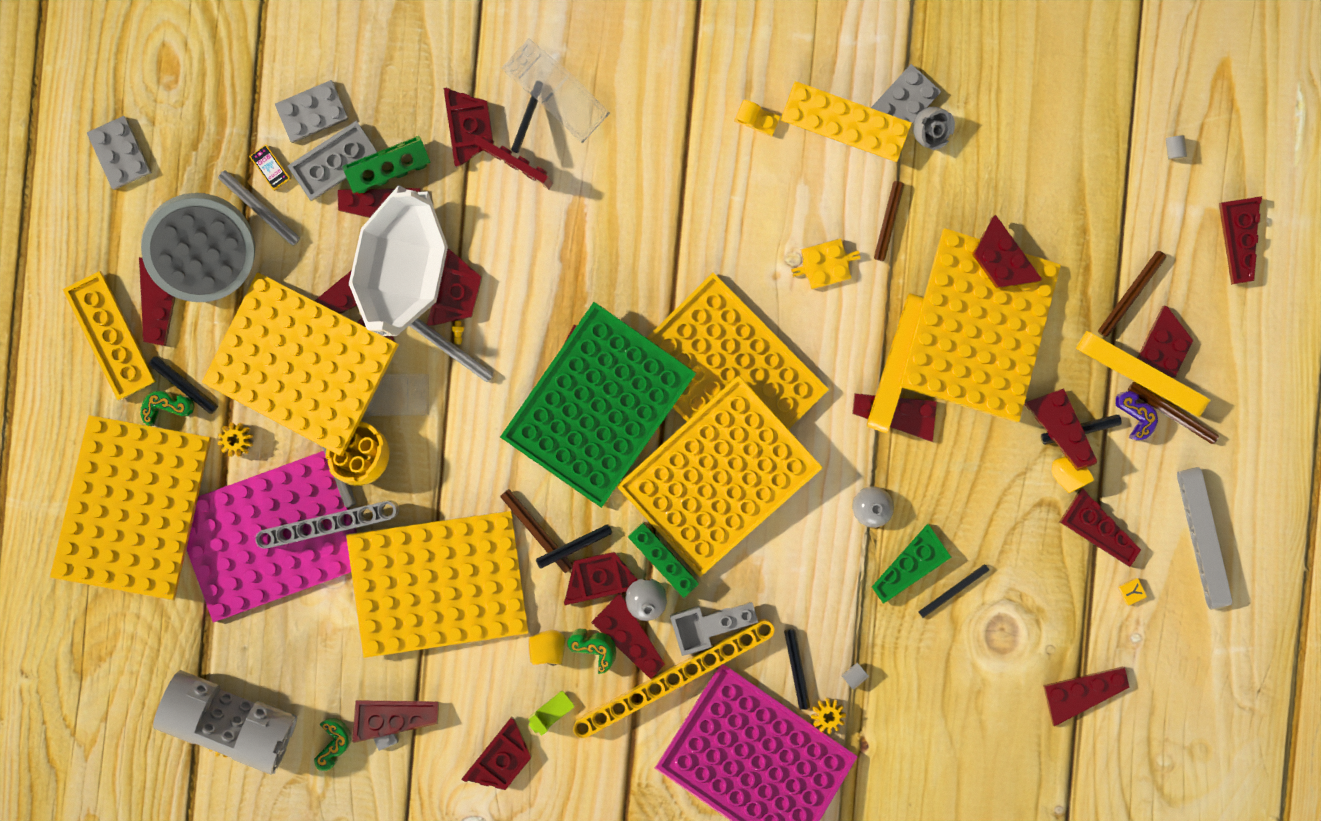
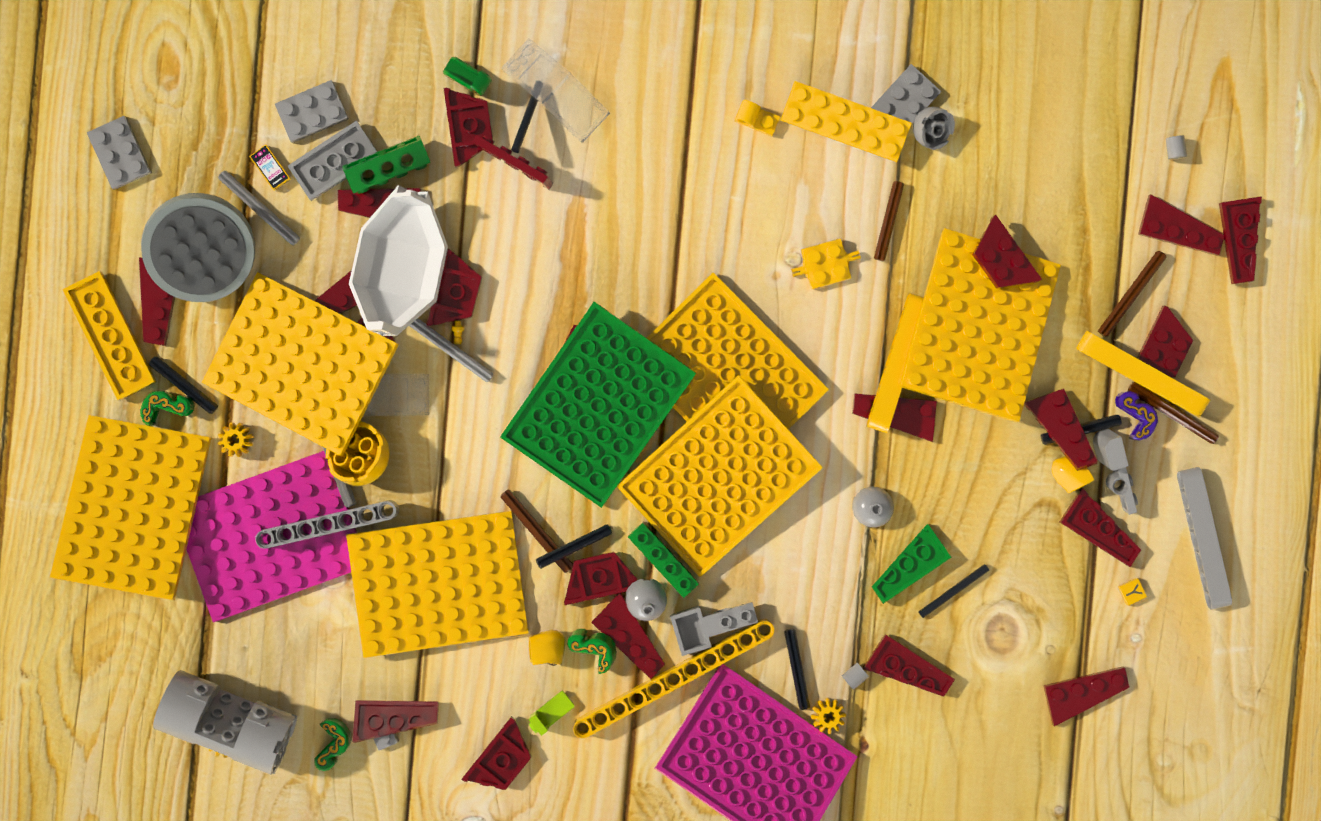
(467, 76): none -> green animal
(901, 664): none -> dark red wing
(1111, 453): none -> light grey plate
(1173, 226): none -> dark red wing

